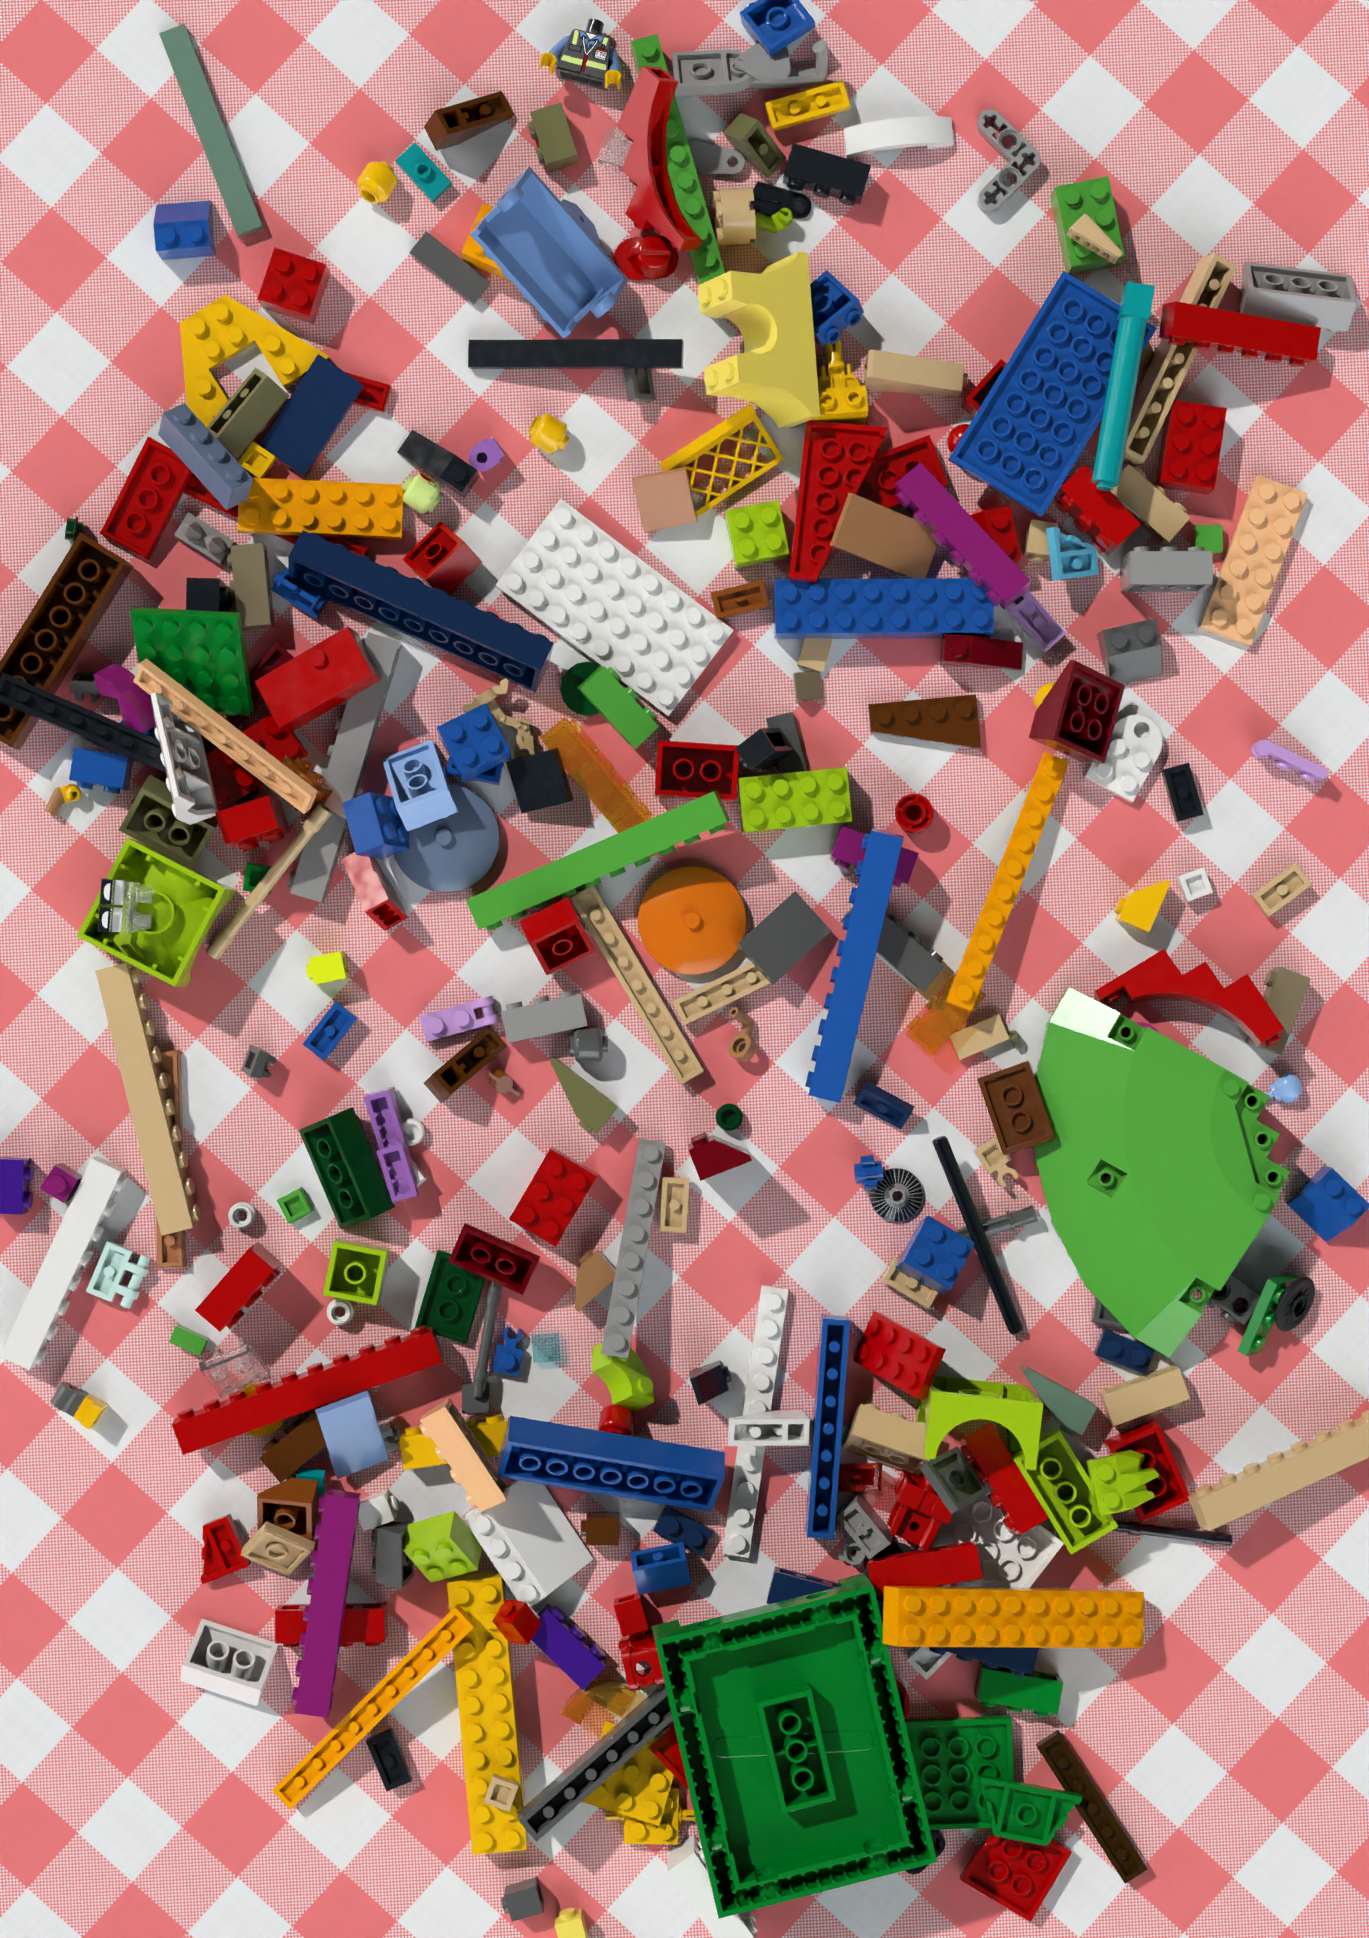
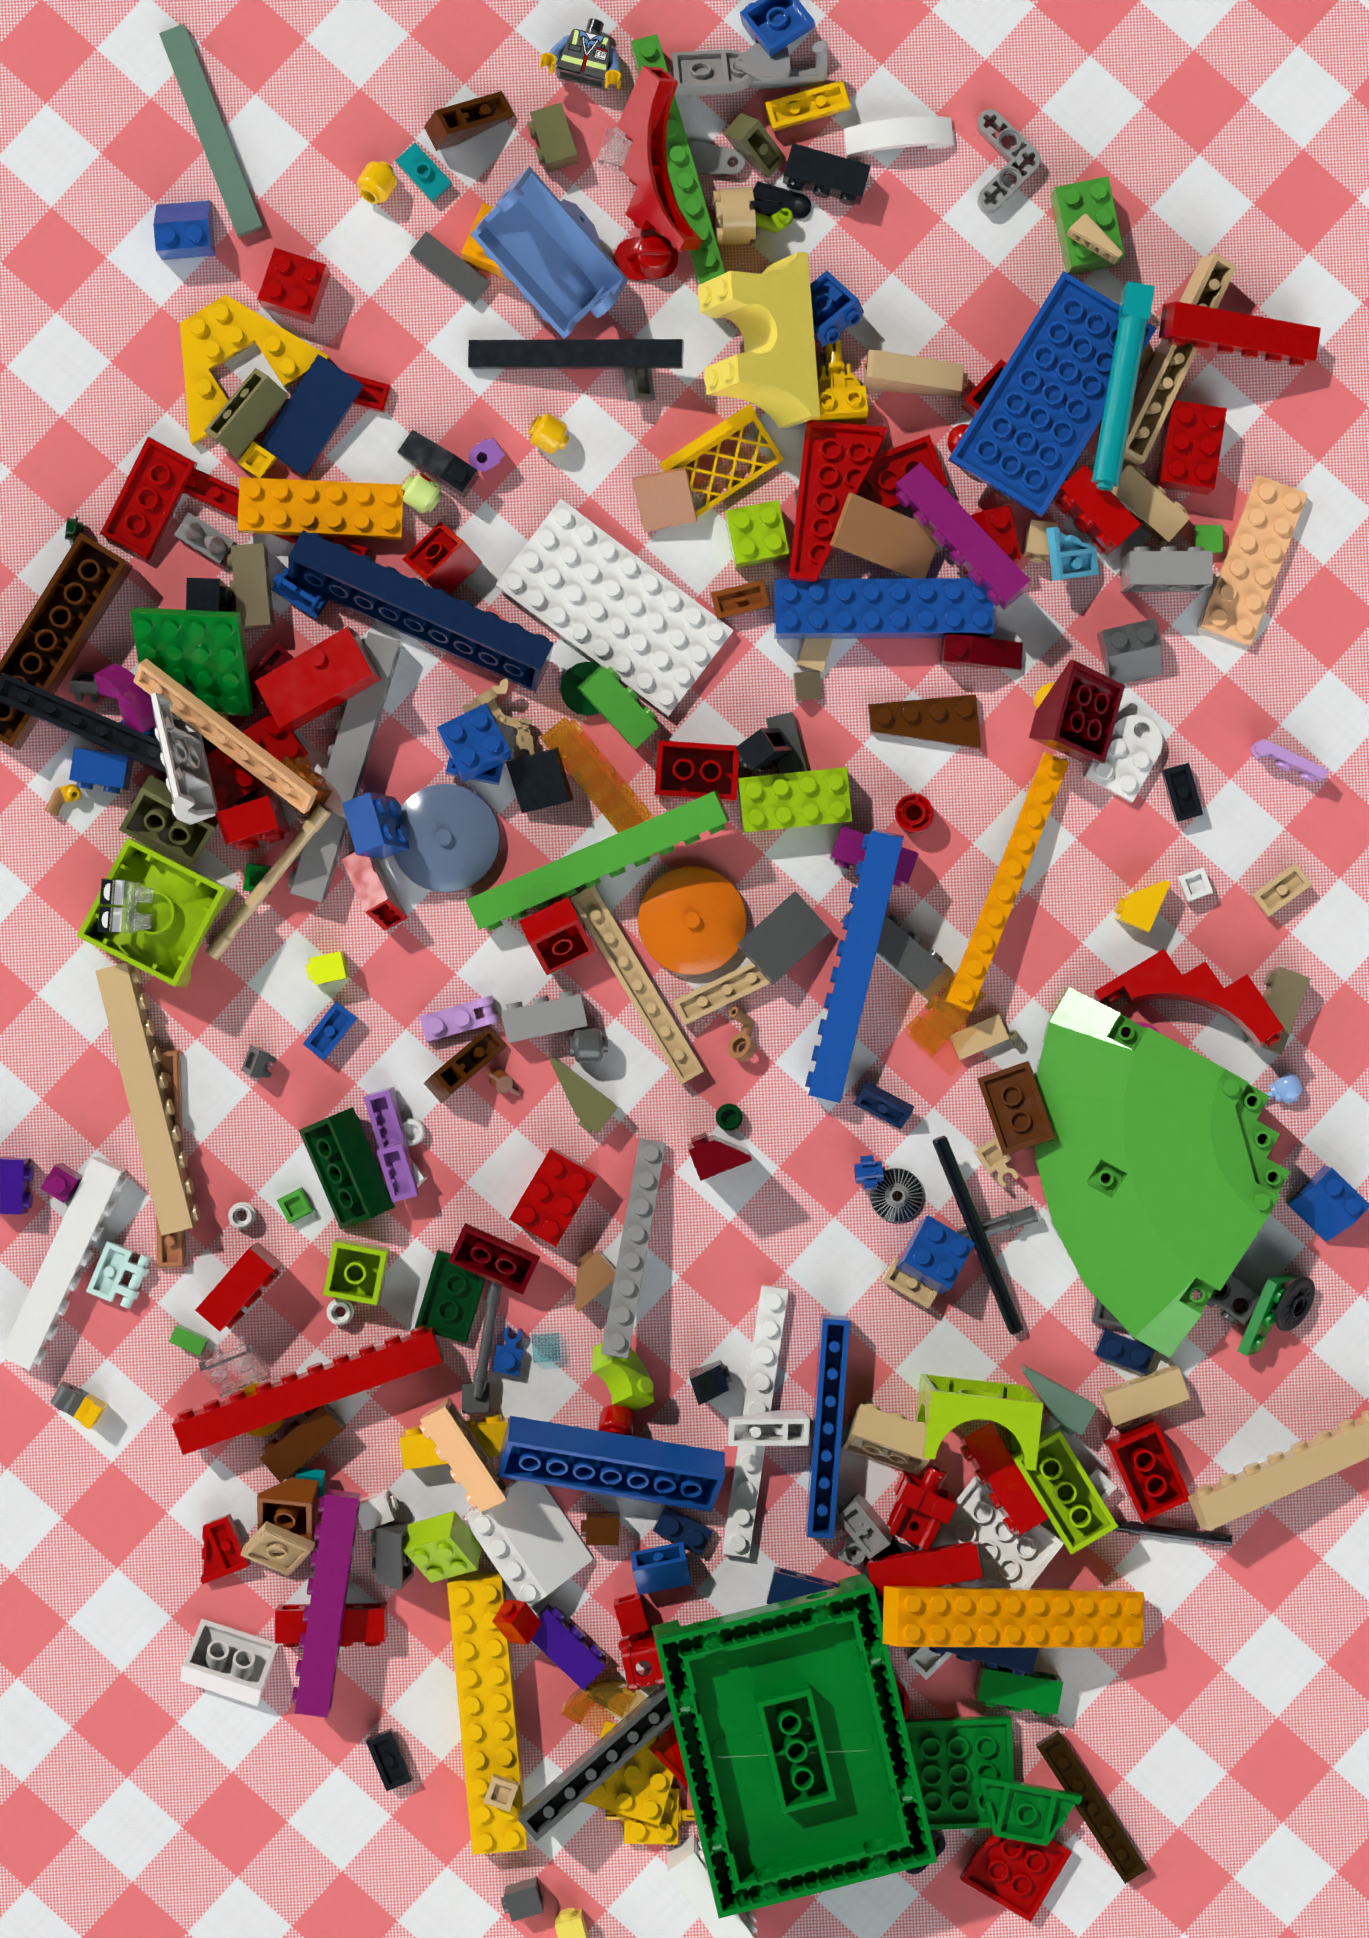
(205, 456): sand blue brick -> none
(352, 1434): medium blue tile -> none
(374, 1706): light orange plate -> none
(390, 1437): dark grey plate -> none
(419, 785): light blue slope -> none
(674, 1204): tan plate -> none
(860, 1478): clear red slope -> none
(899, 1355): red plate -> none
(954, 1480): dark grey plate -> none
(1036, 621): lavender plate -> none
(1120, 1481): lime plate -> none
(1298, 296): light grey slope -> none

